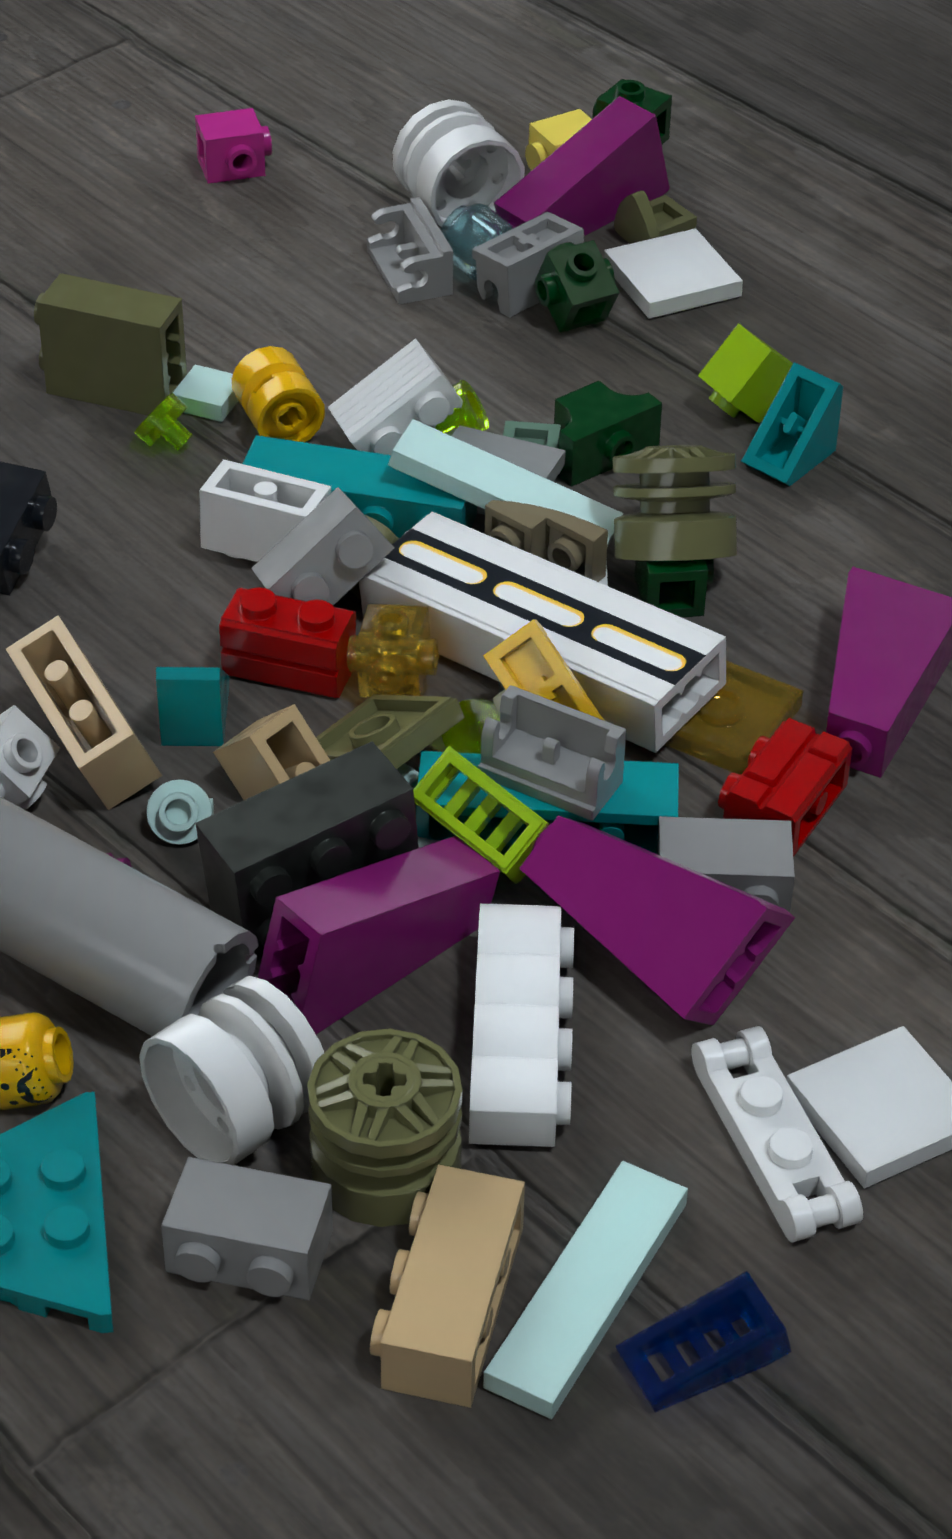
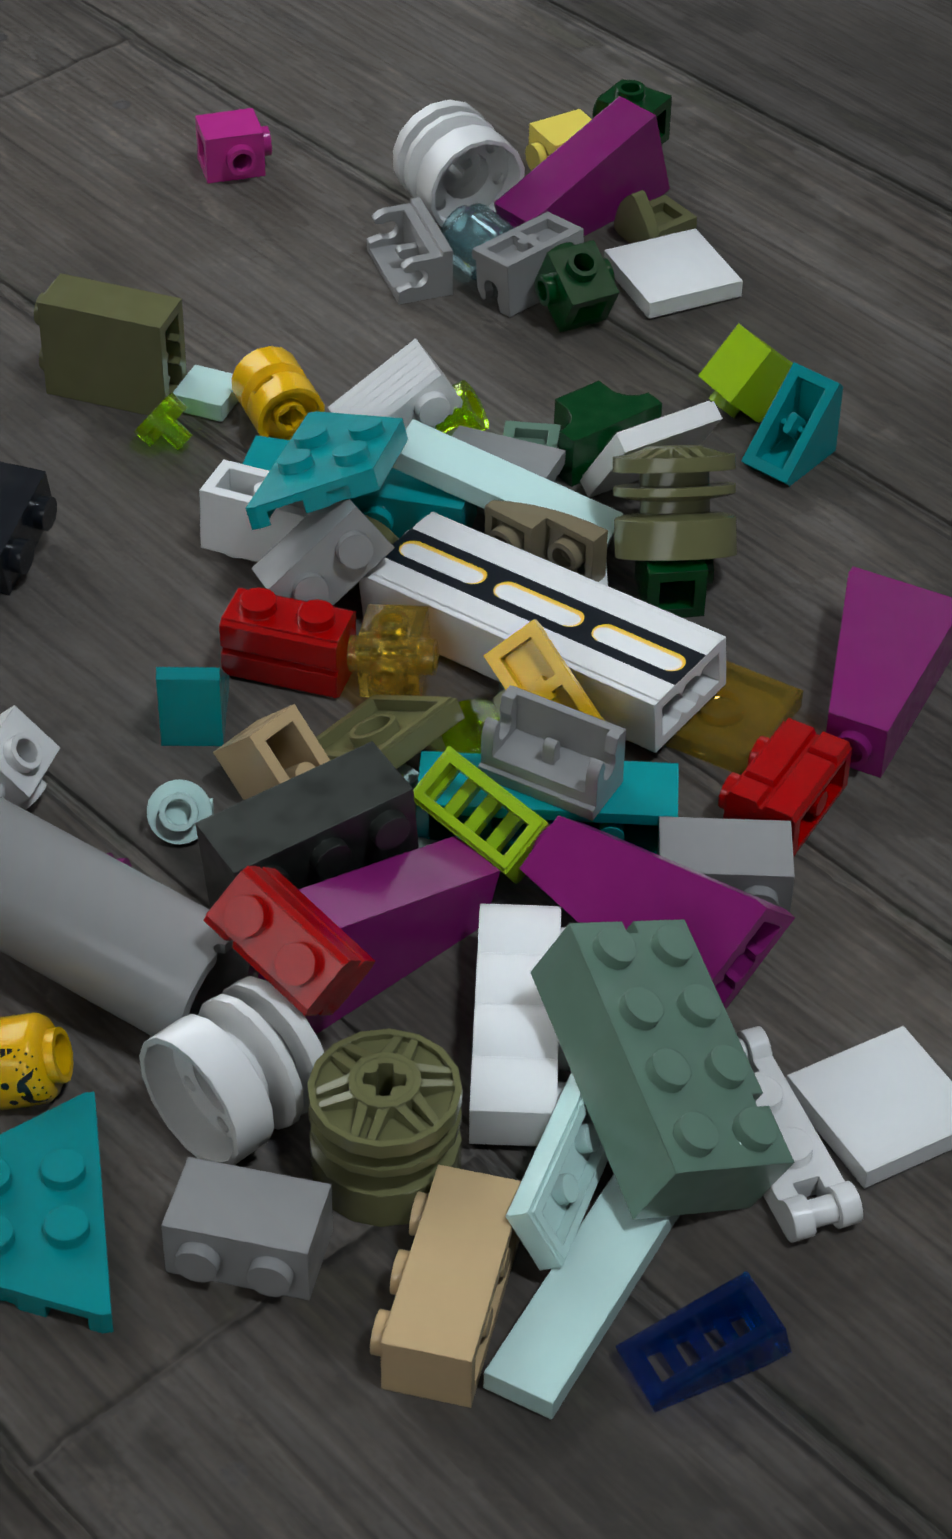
(83, 713): tan brick -> none
(289, 940): none -> red brick
(329, 462): none -> teal wing
(558, 1182): none -> light aqua tile
(660, 1068): none -> sand green piece
(679, 428): none -> white tile

